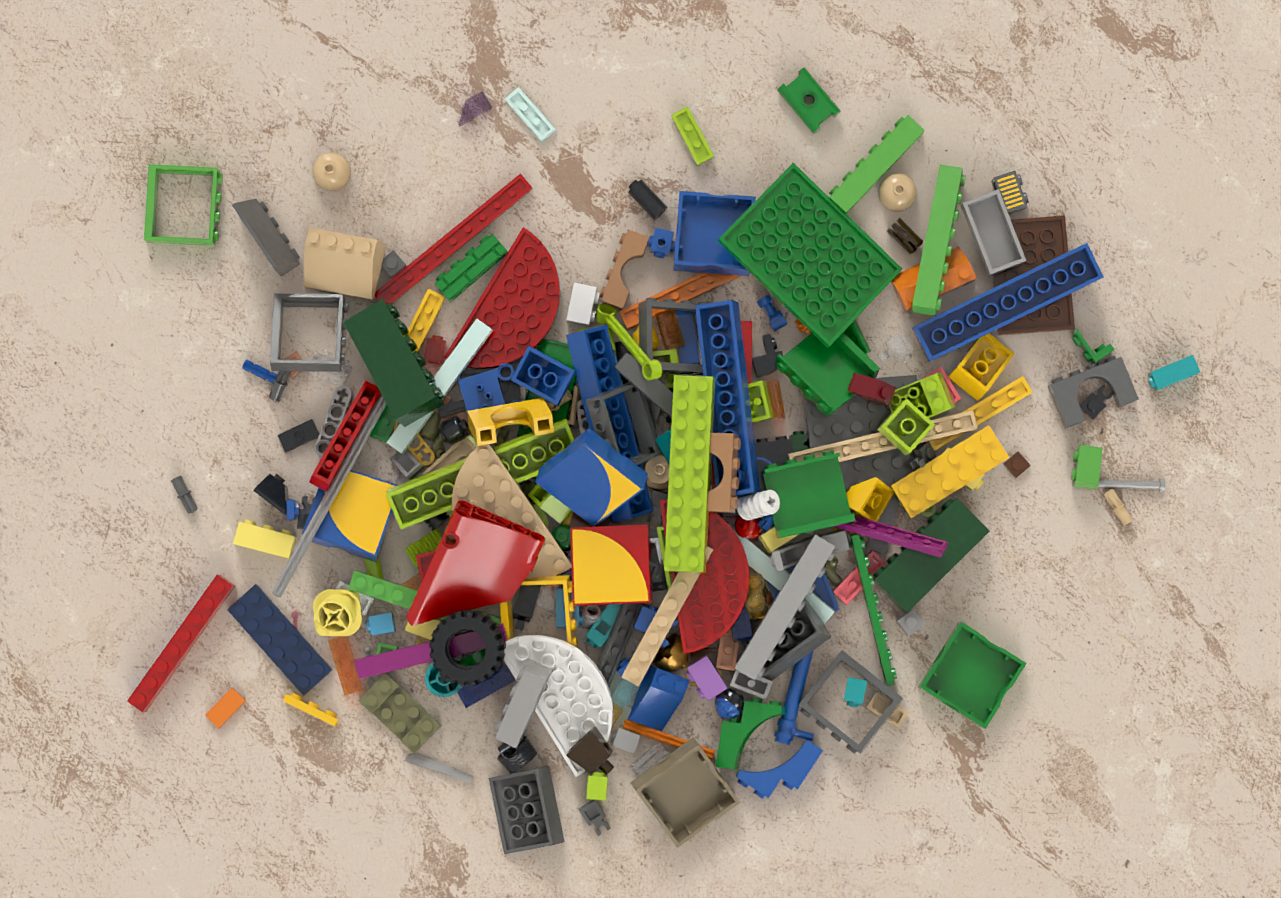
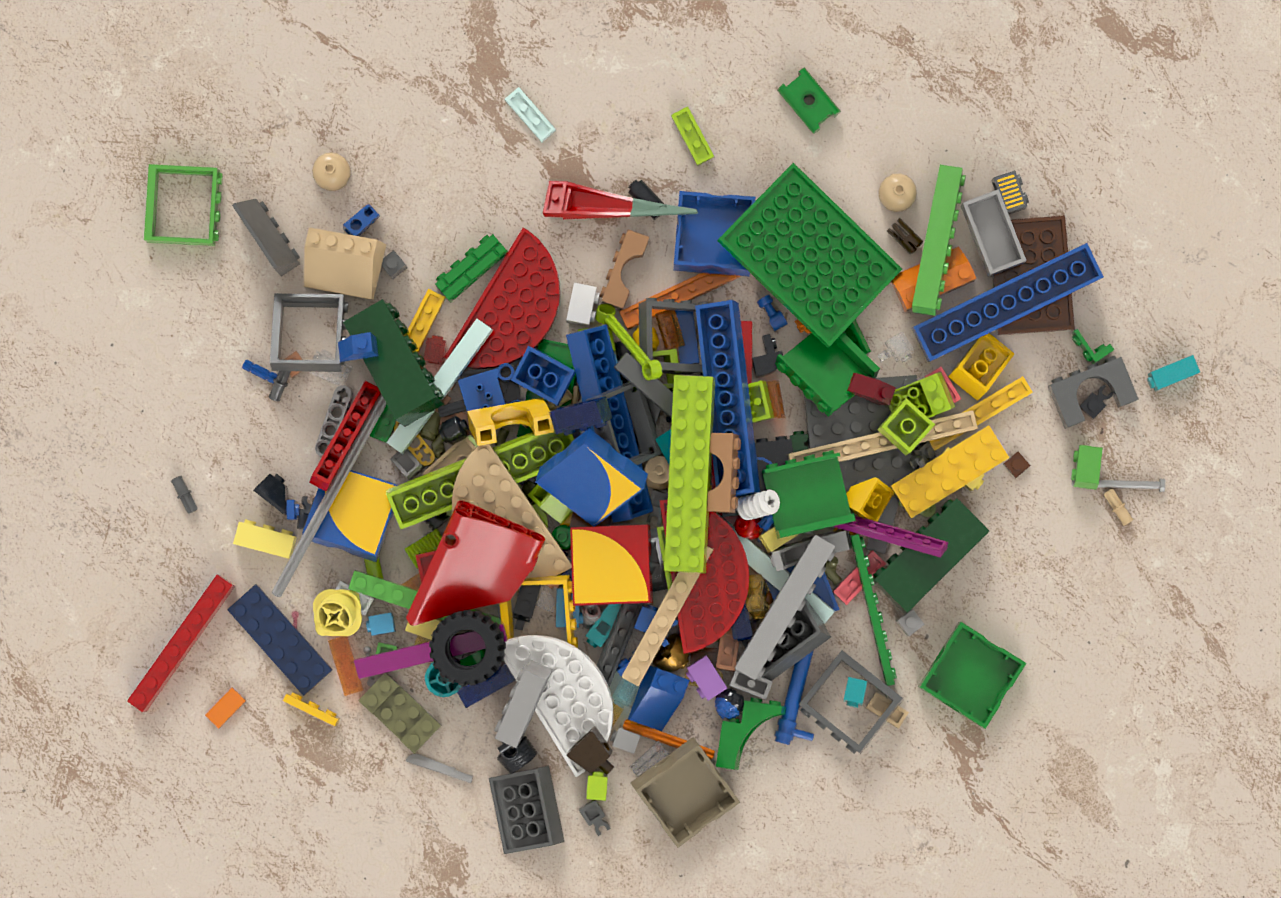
(298, 435): black plate -> none
(358, 347): none -> blue slope
(361, 221): none -> blue leg
(454, 240): red plate -> none
(474, 107): clear purple slope -> none
(581, 202): none -> red plate
(581, 416): none -> clear blue brick
(664, 236): blue brick -> none
(792, 772): blue arch -> none
(876, 164): bright green brick -> none

